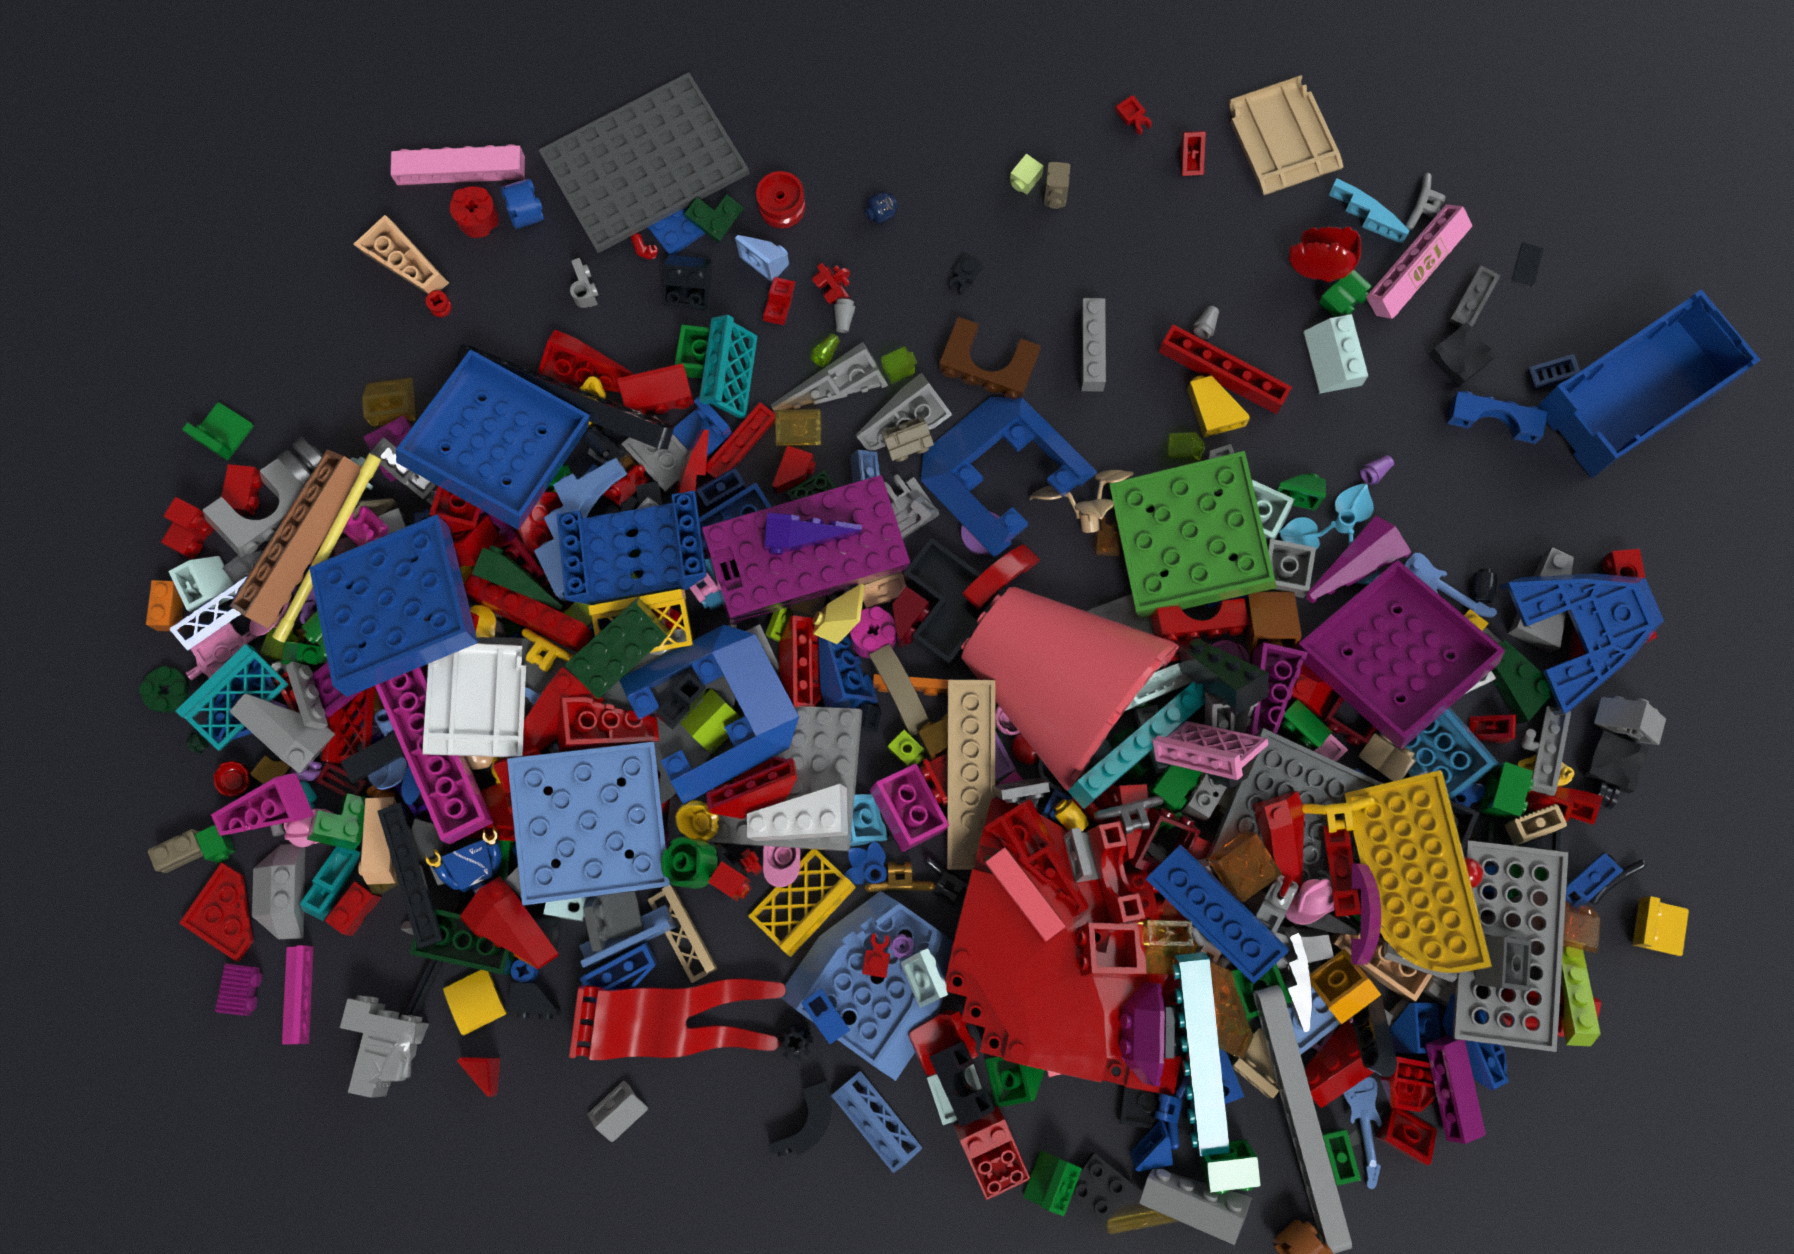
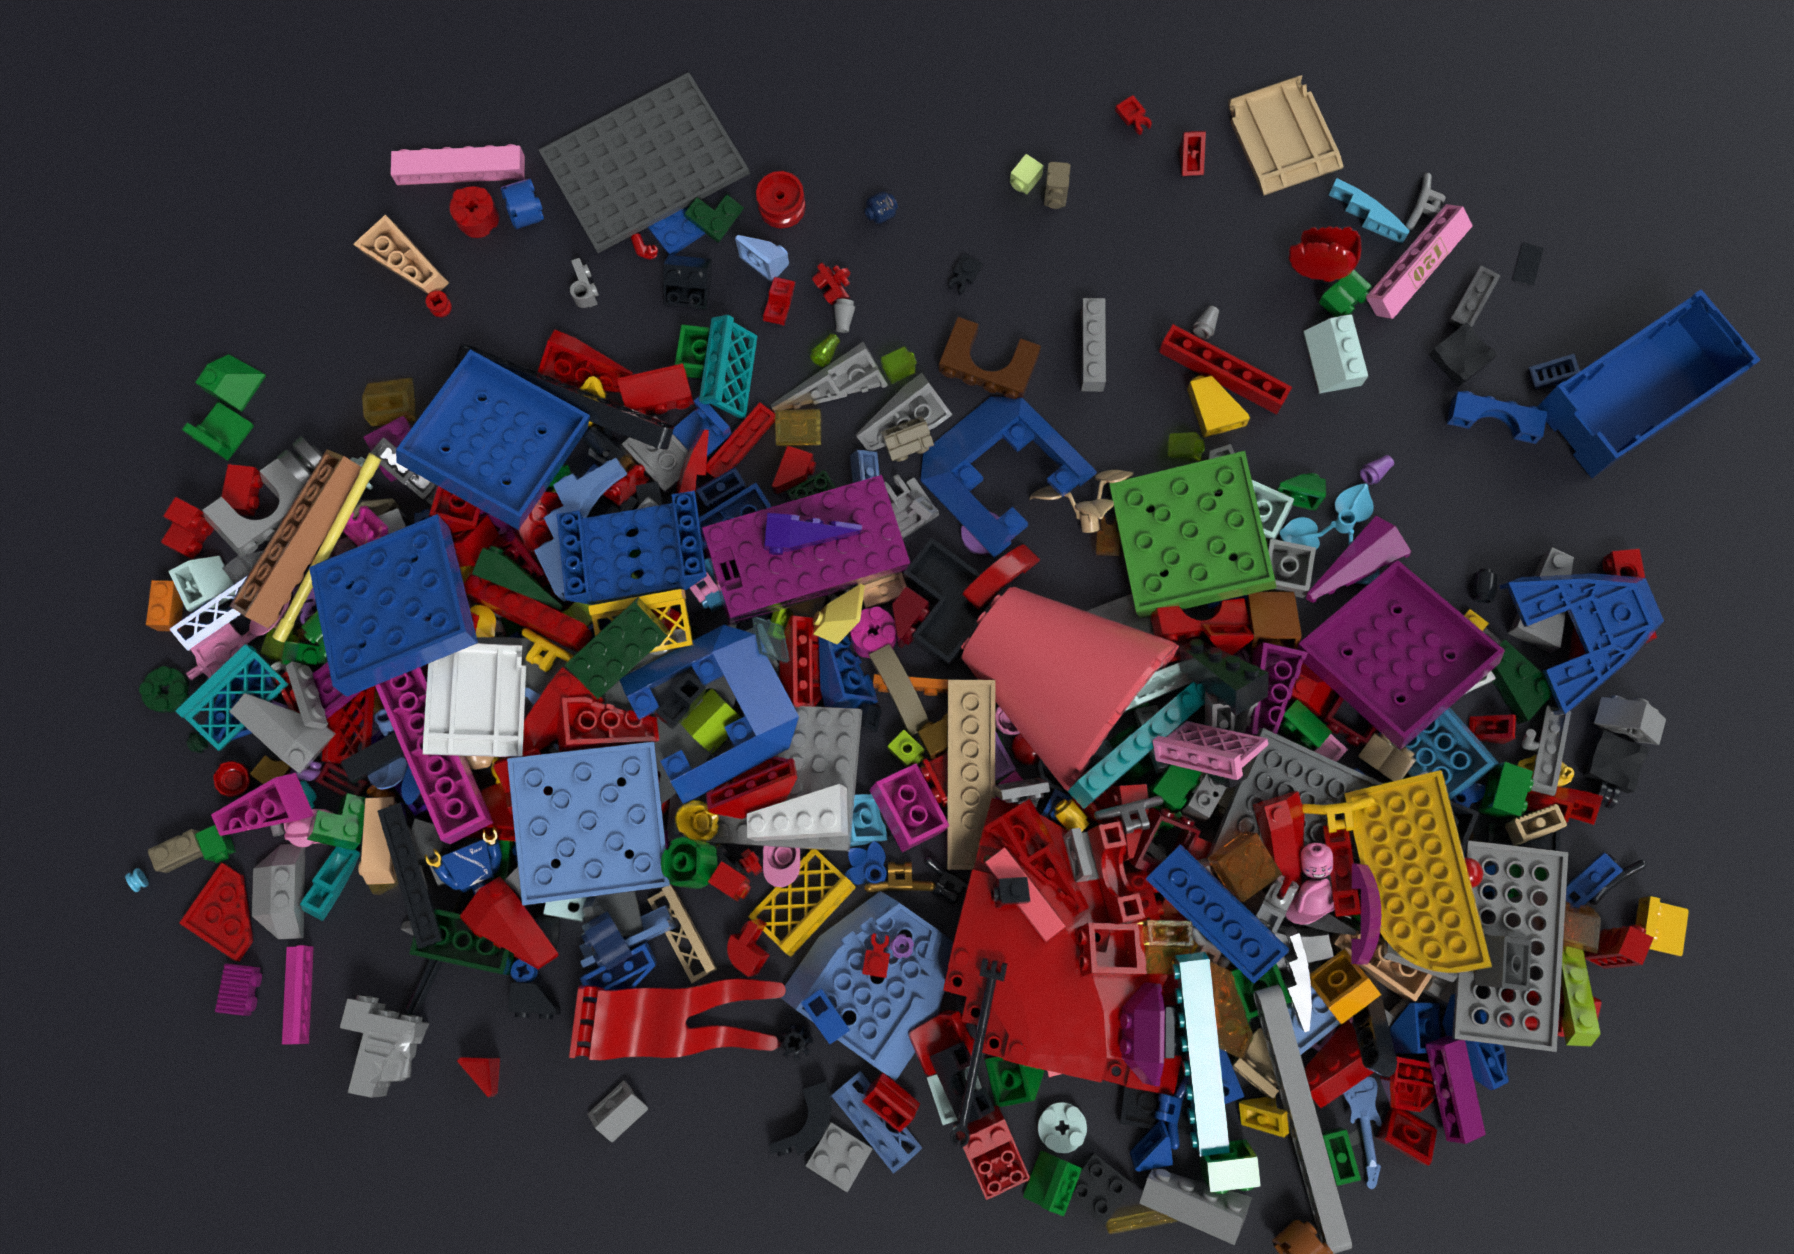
(136, 880): none -> medium azure bush
(230, 381): none -> green slope
(352, 909): red brick -> none
(474, 1001): yellow slope -> none
(606, 941): none -> dark blue brick
(744, 952): none -> red brick
(770, 639): none -> clear light blue piece
(839, 1157): none -> light grey plate
(891, 1102): none -> red brick
(924, 978): light aqua hinge -> none
(992, 976): none -> black hinge
(1010, 891): none -> black bracket
(1073, 1136): none -> light aqua plate
(1228, 636): none -> red slope
(1264, 1116): none -> yellow slope
(1316, 860): none -> bright pink head
(1431, 576): medium blue piece -> none
(1621, 947): none -> red brick

